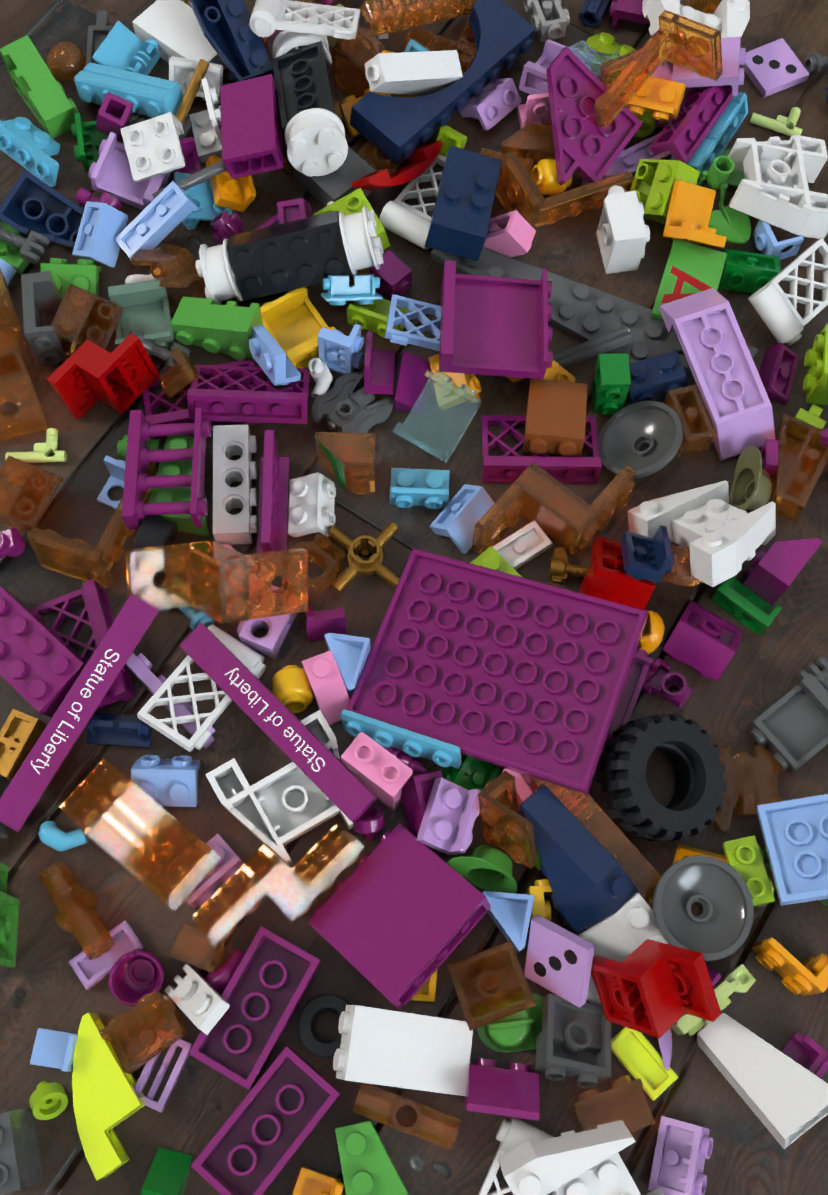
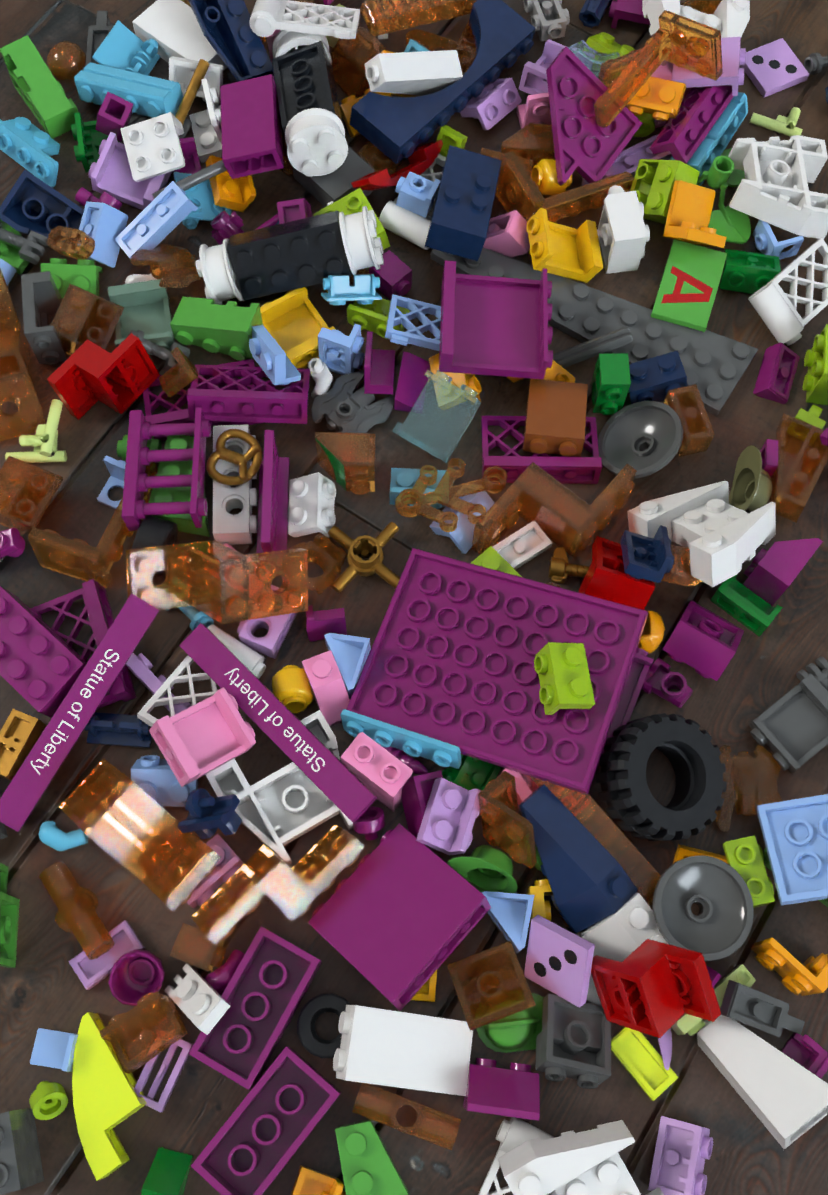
(45, 431): none -> yellowish green hose
(72, 238): none -> clear orange beam
(203, 736): none -> bright pink panel
(210, 813): none -> dark blue hips
(236, 458): none -> pearl gold piece
(416, 193): none -> light blue brick
(448, 494): none -> clear orange plant
(563, 677): none -> lime bracket
(564, 249): none -> yellow panel
(621, 1102): clear orange bracket -> none
(722, 371): lavender slope -> none
(758, 1010): none -> dark grey hinge

